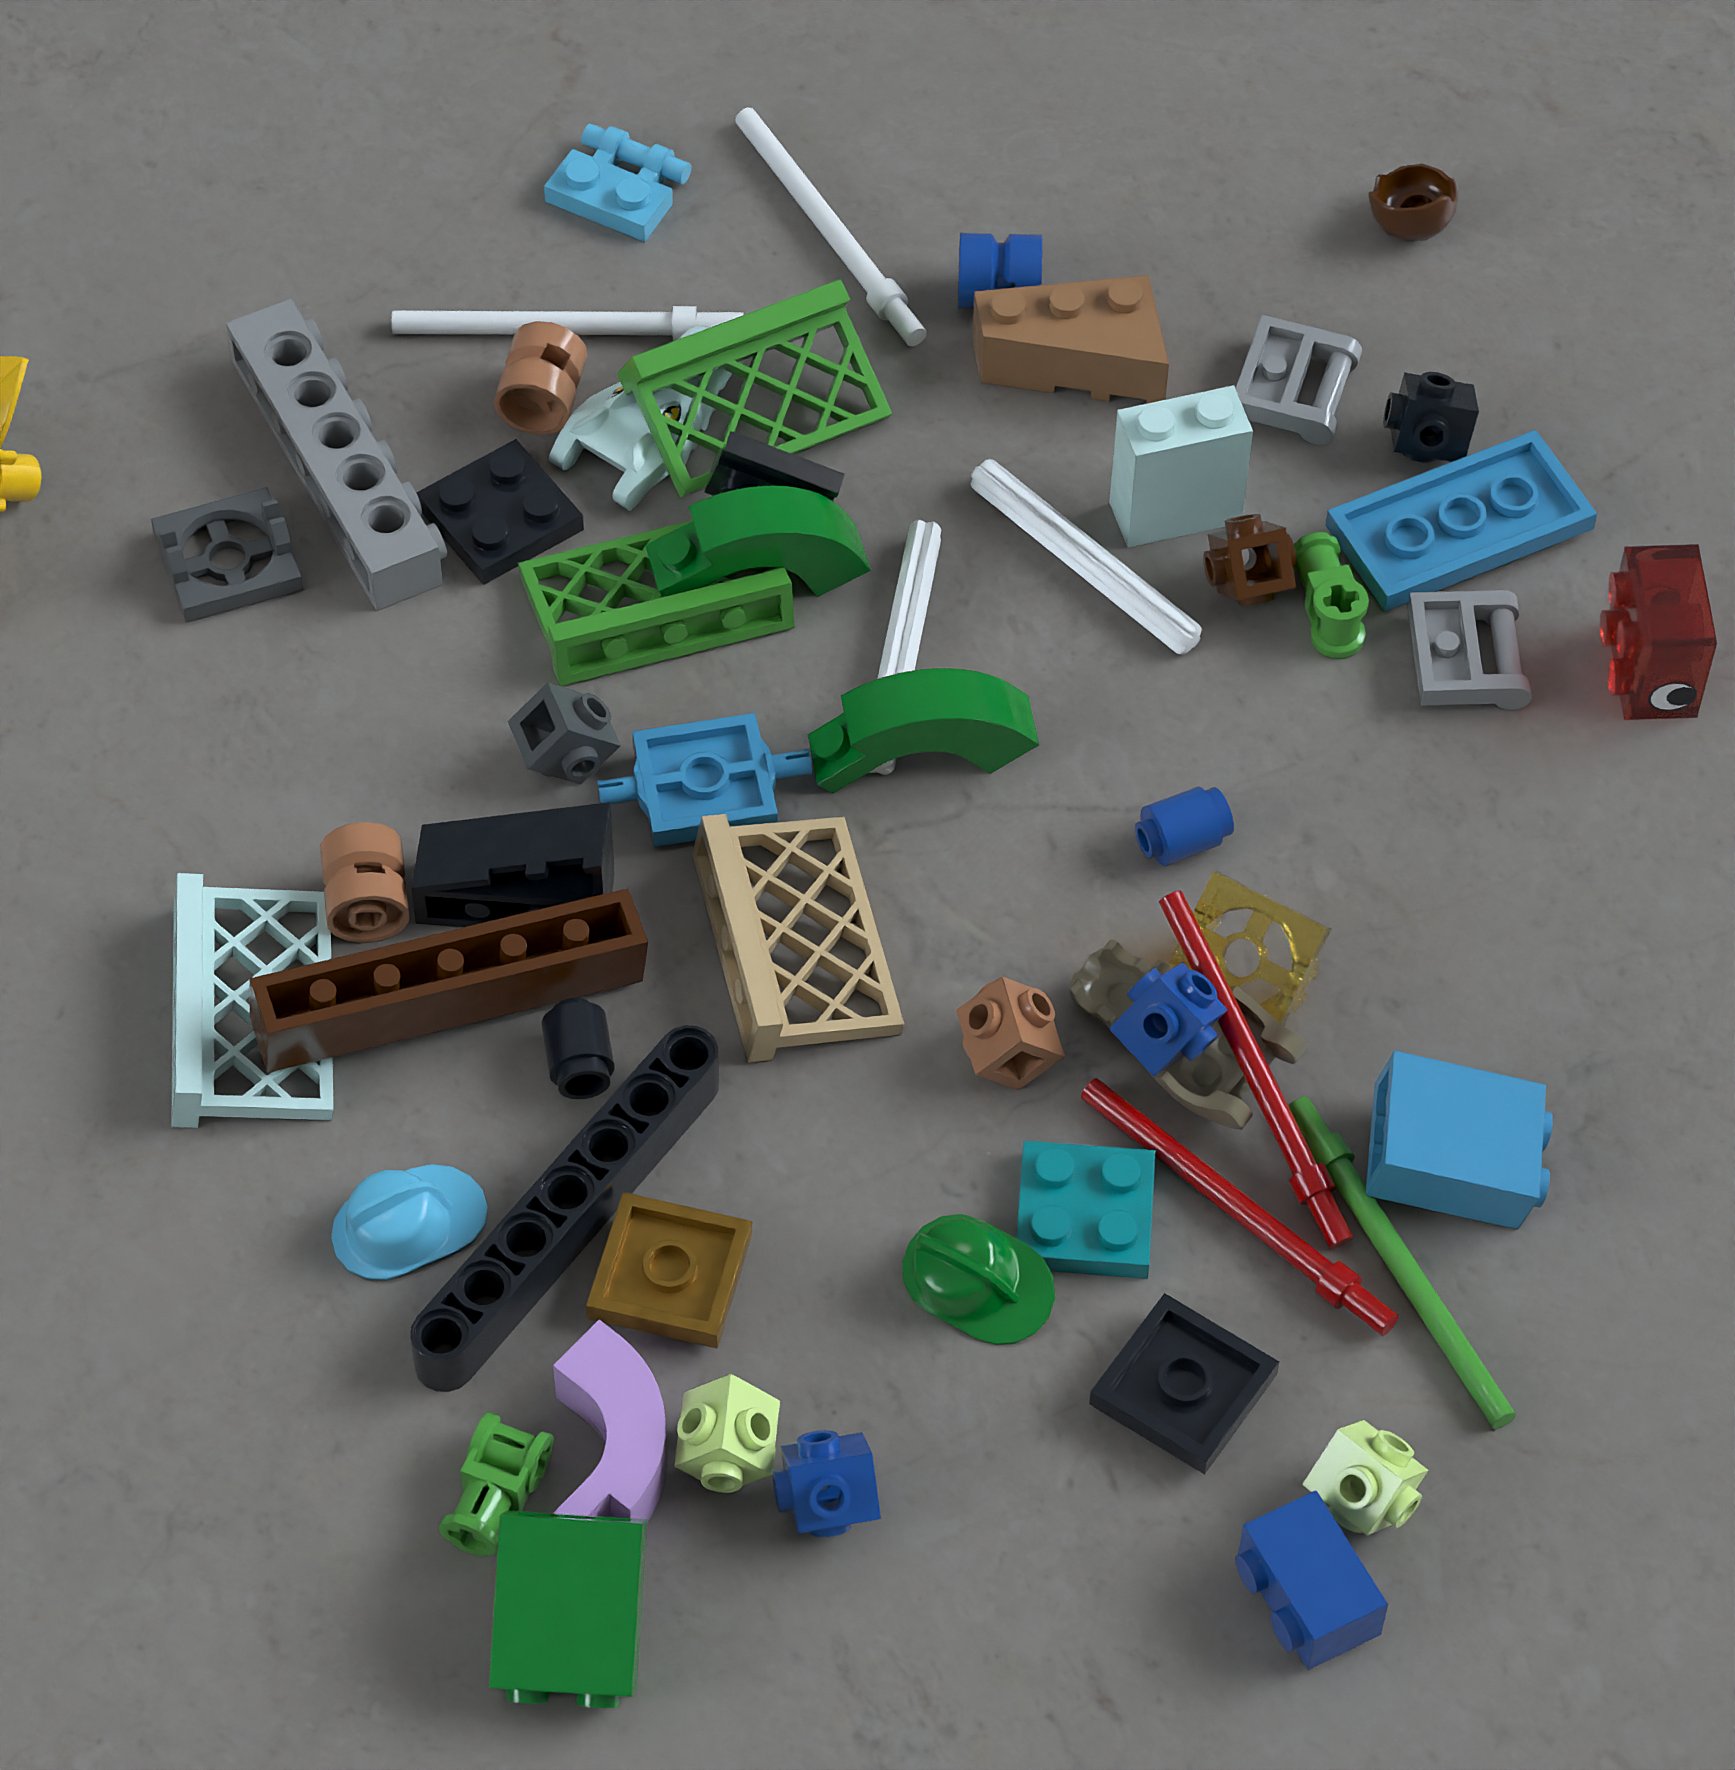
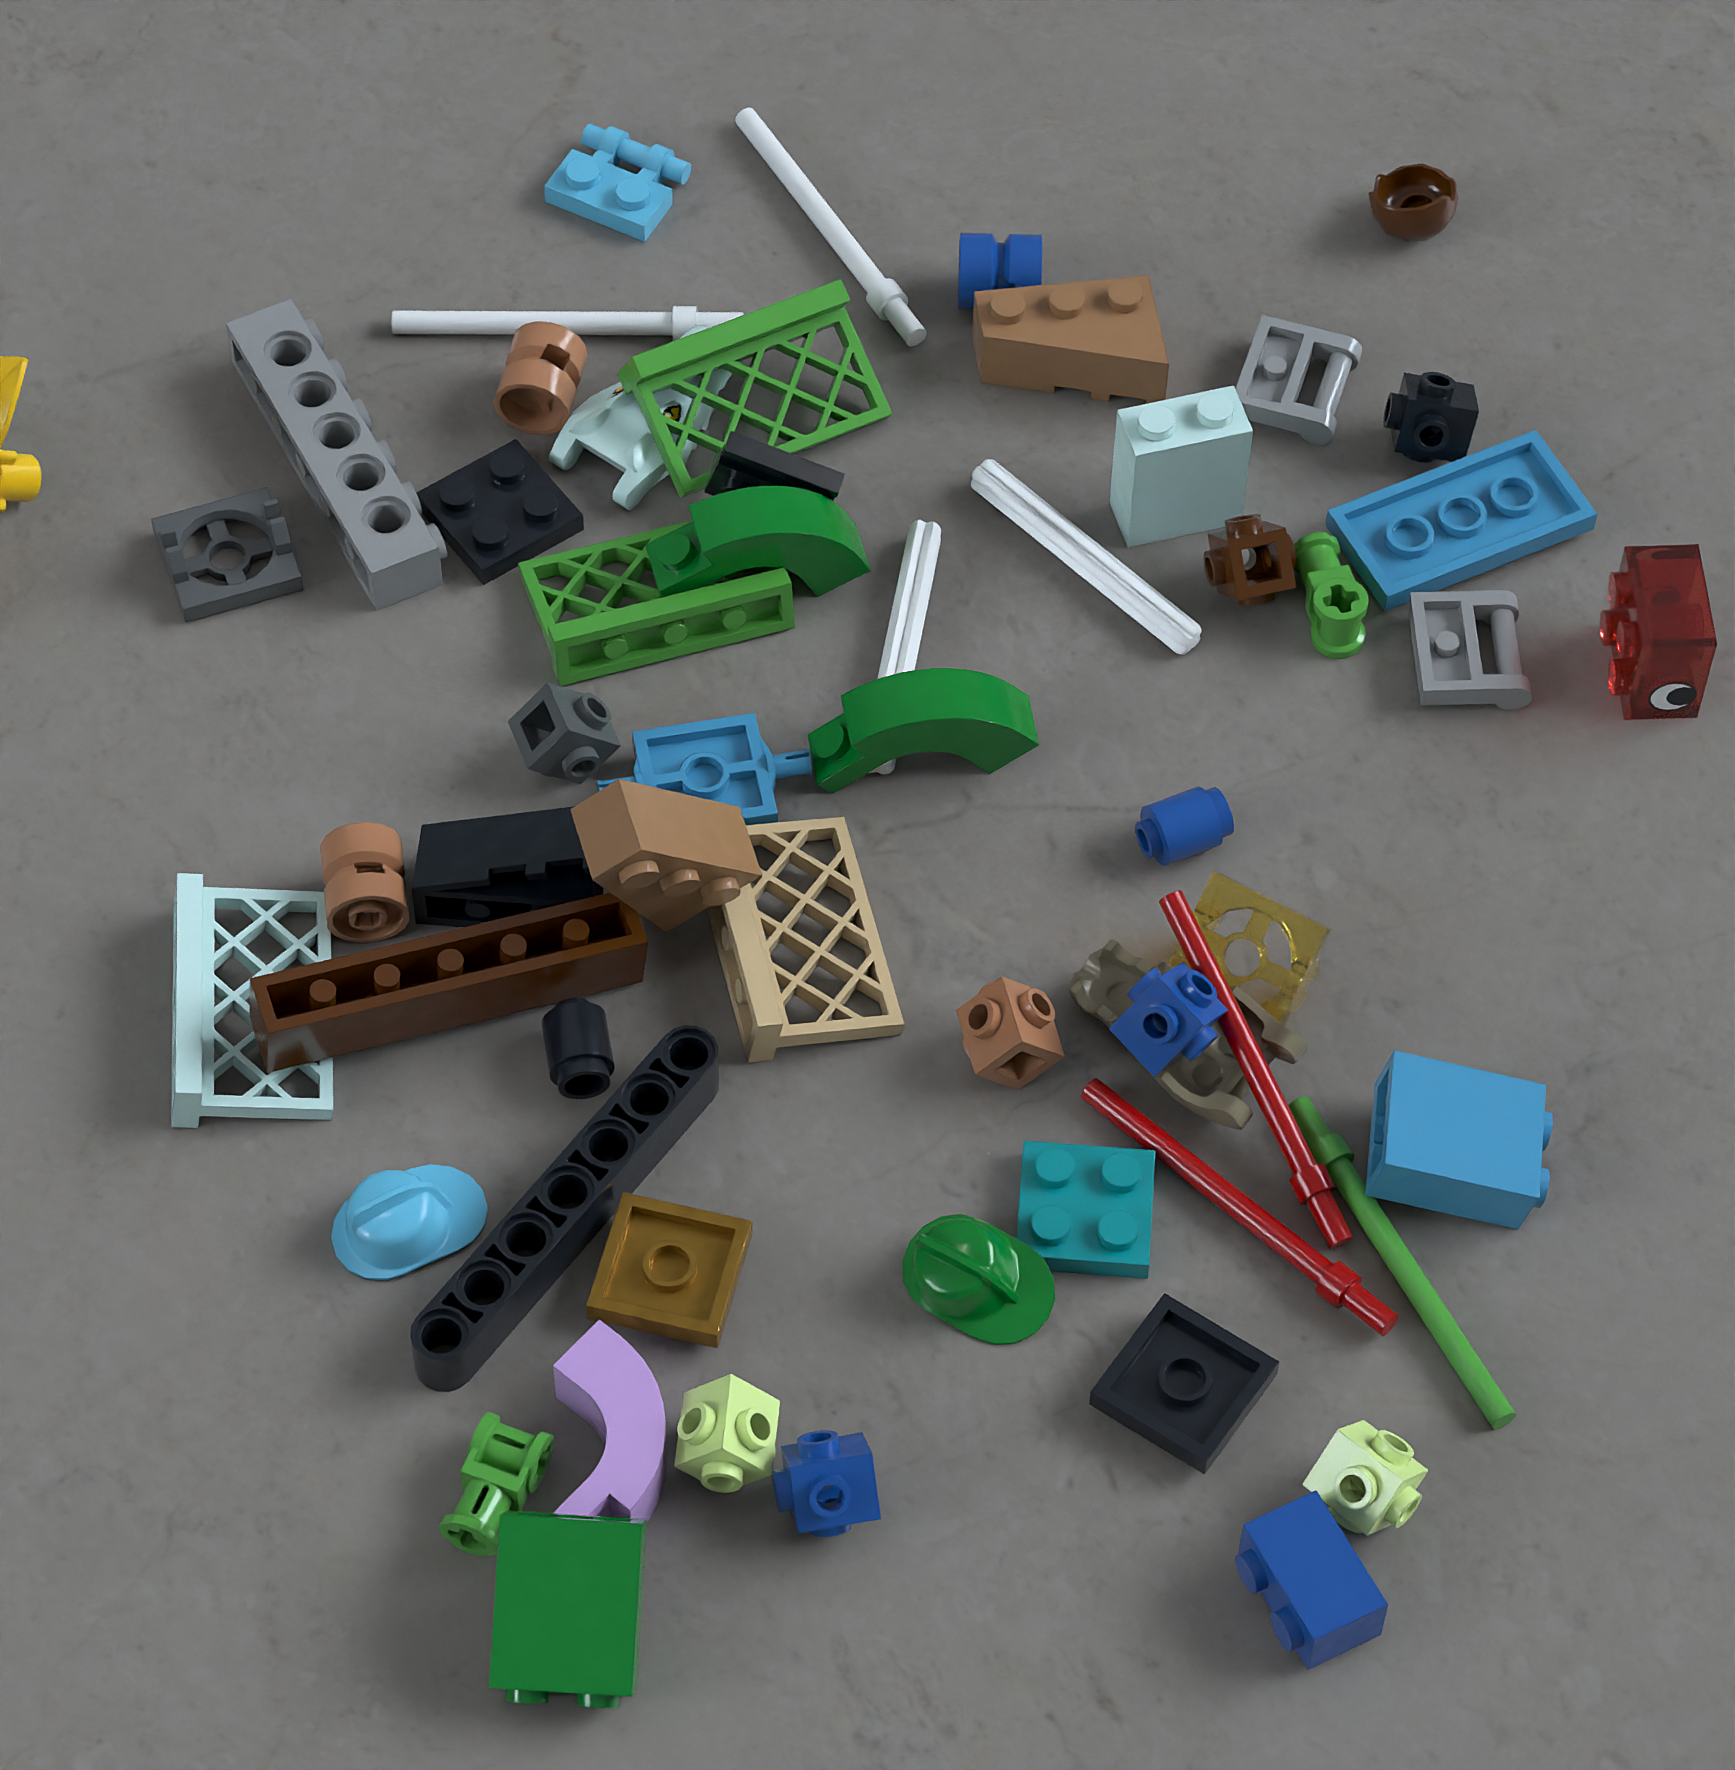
(665, 850): none -> medium nougat wedge

